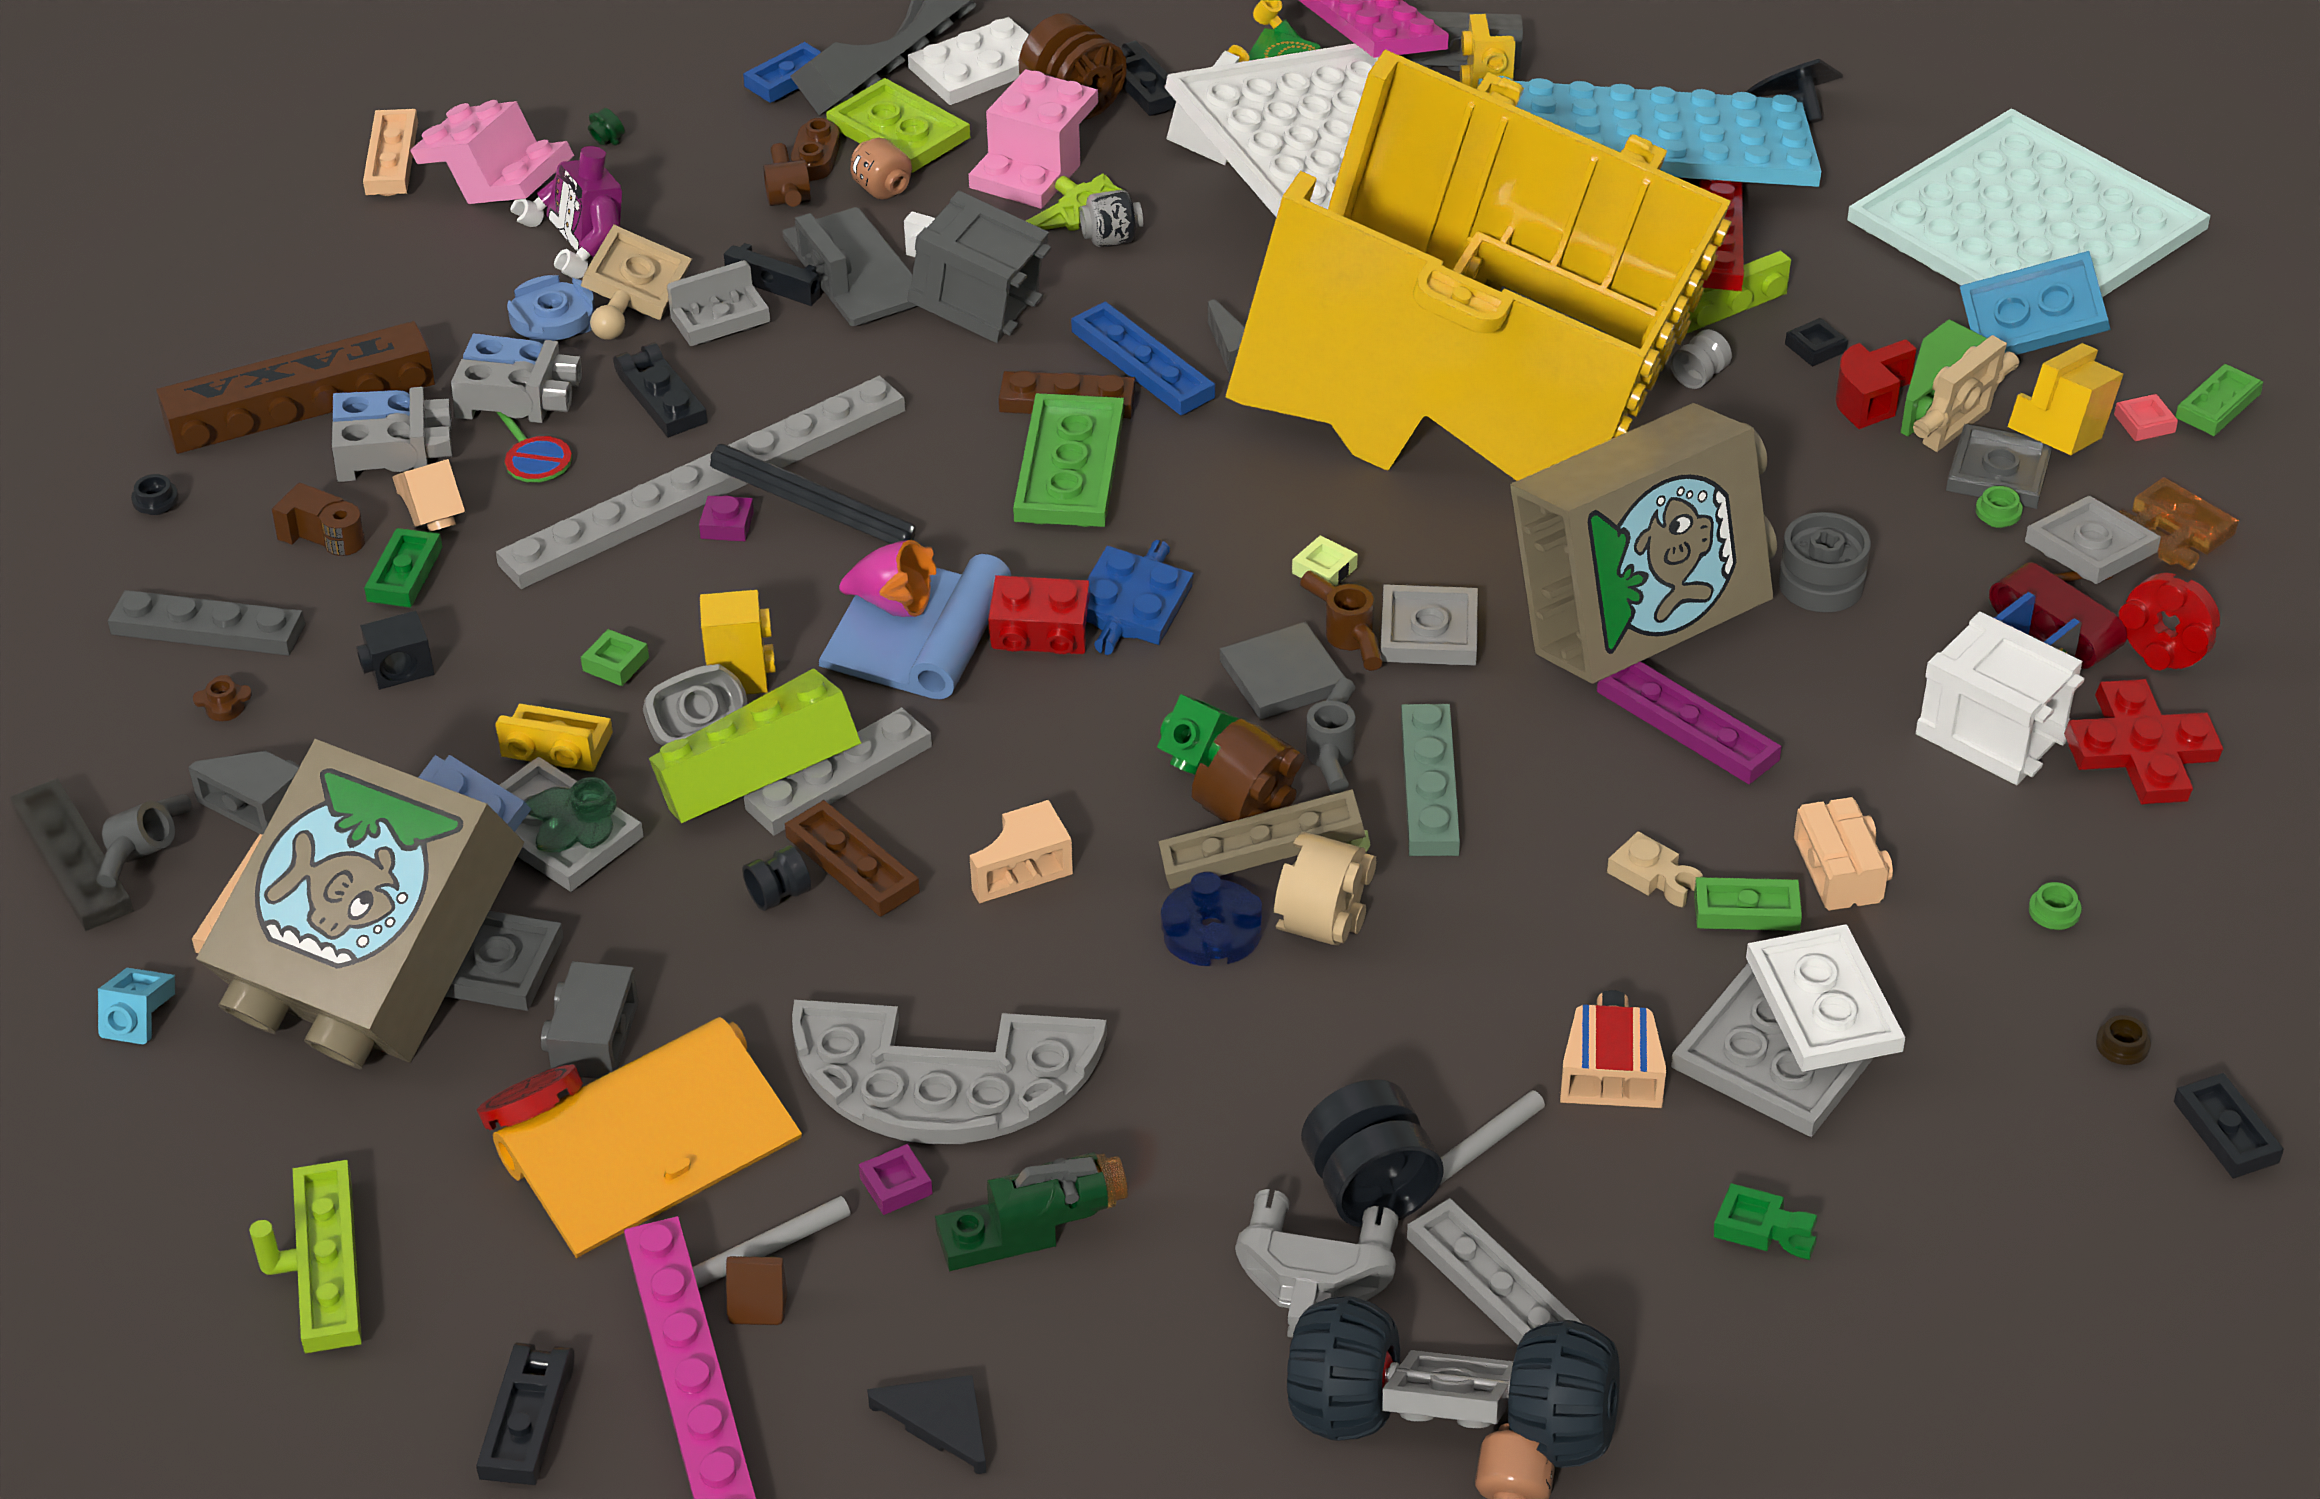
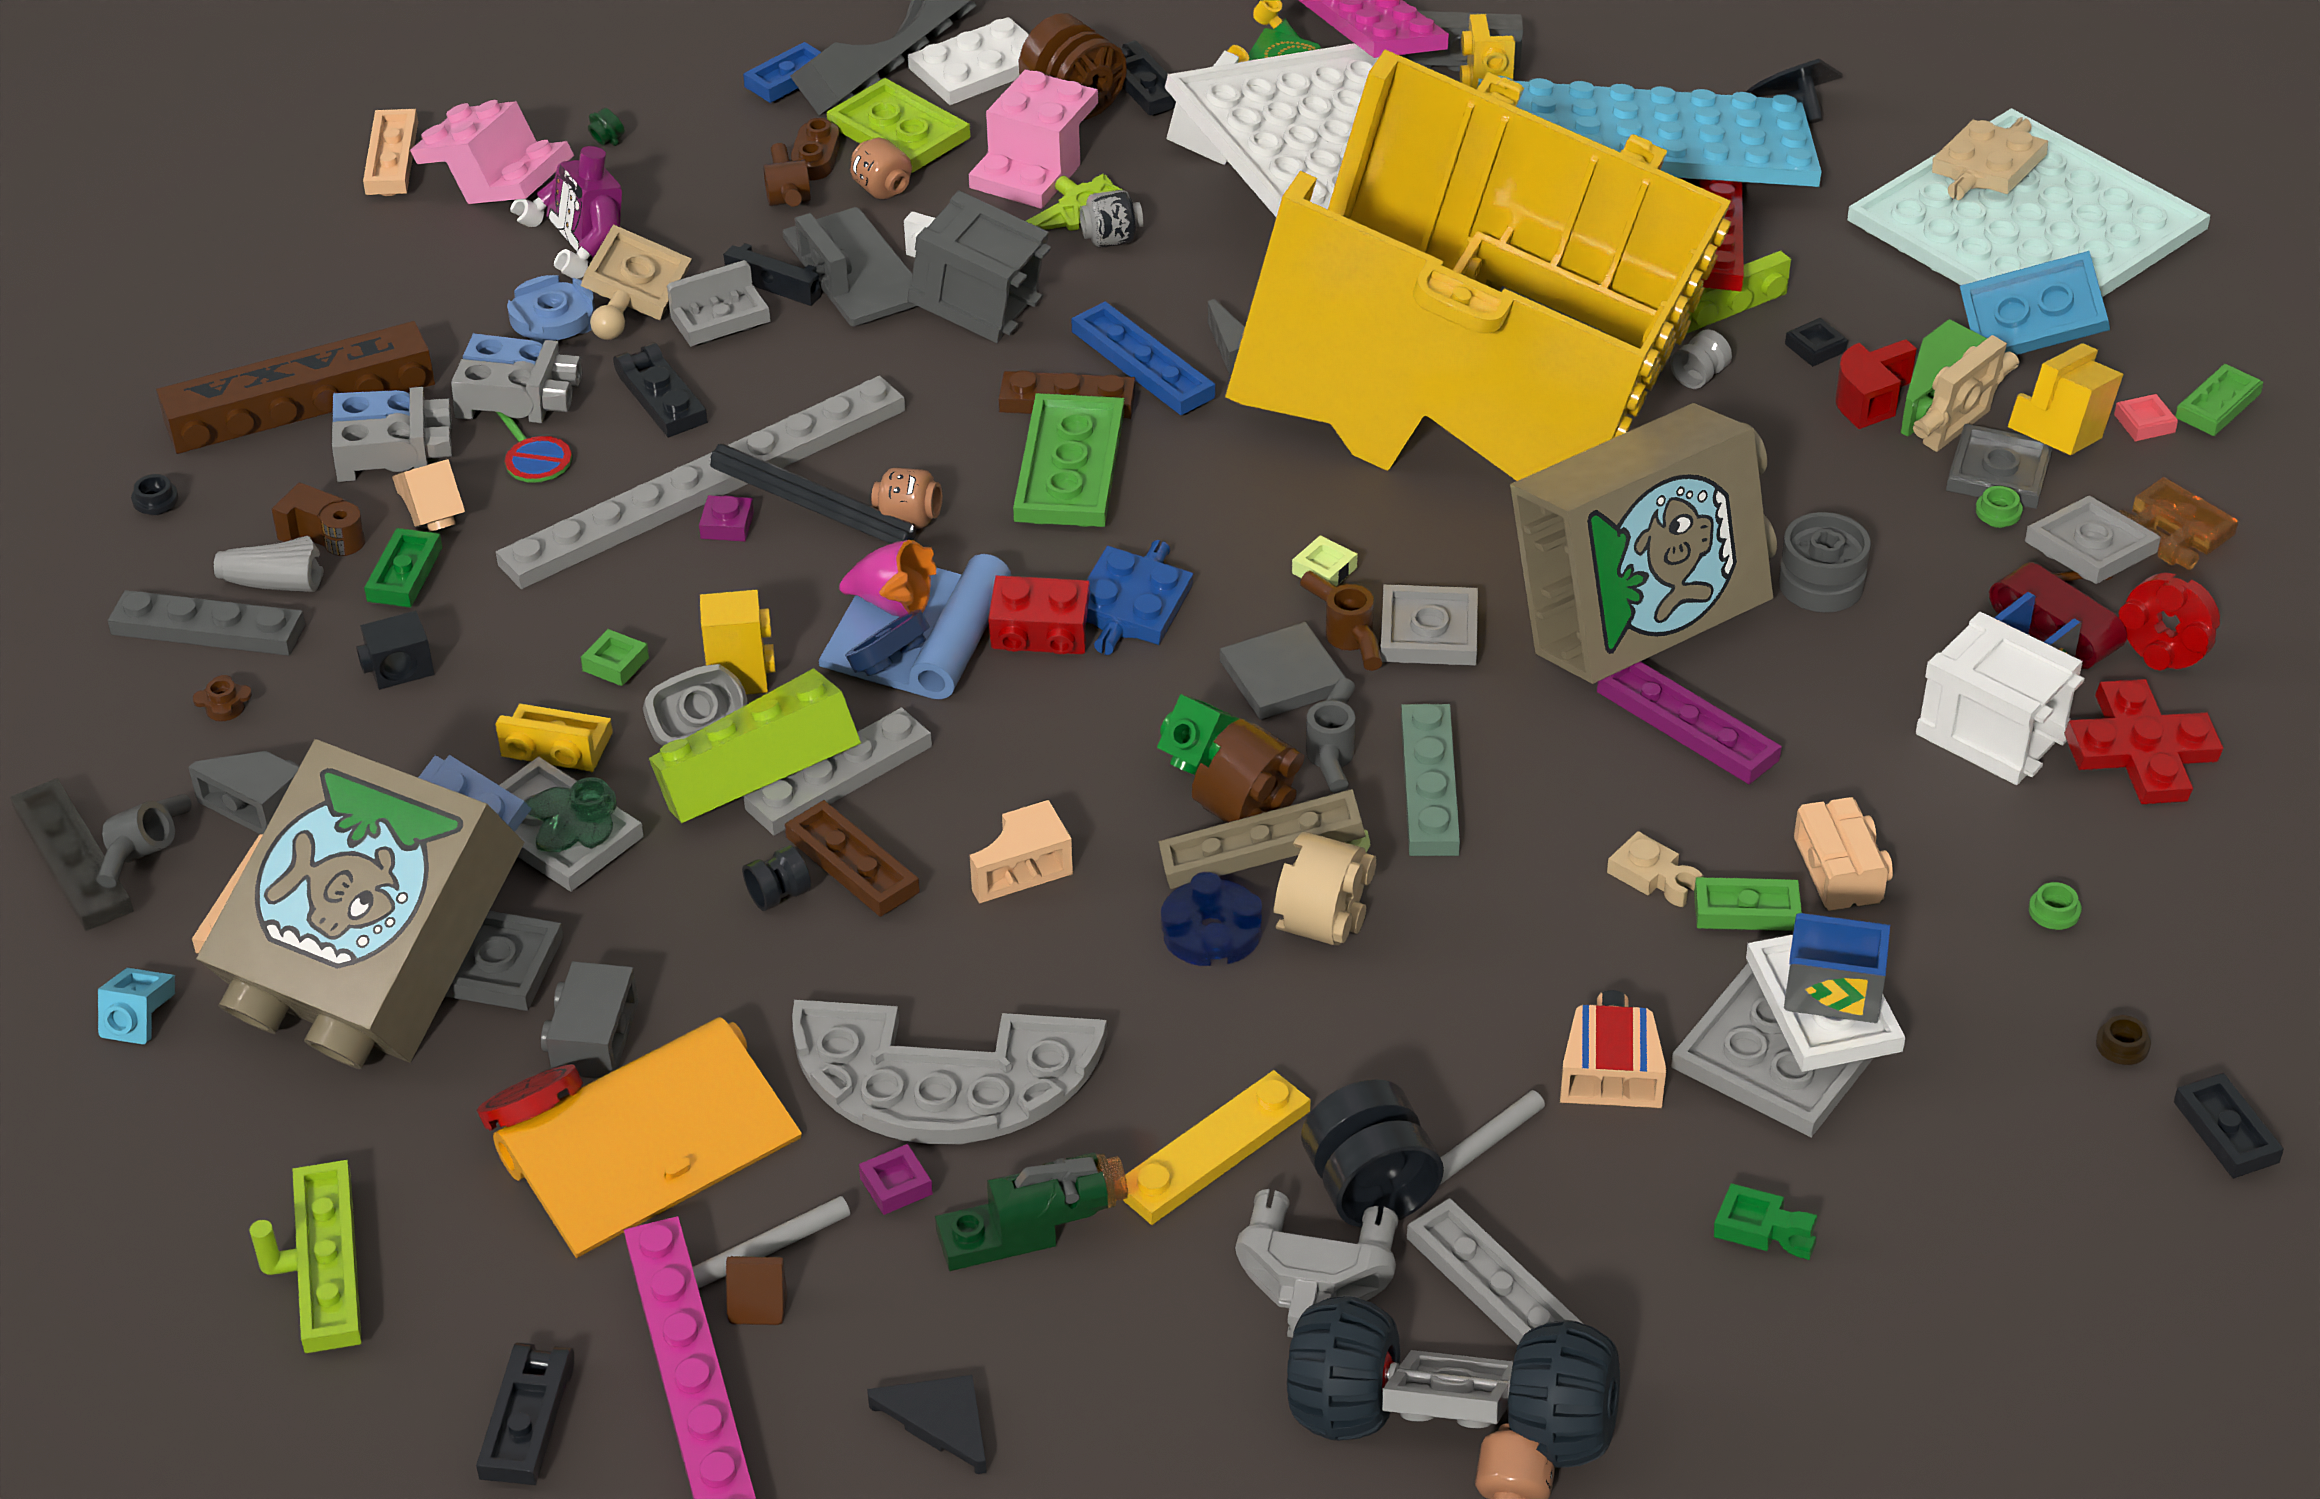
(272, 566): none -> light grey piece
(901, 634): none -> dark blue plate
(908, 495): none -> nougat head
(1214, 1146): none -> yellow plate
(1837, 967): none -> piece
(1989, 157): none -> tan plate

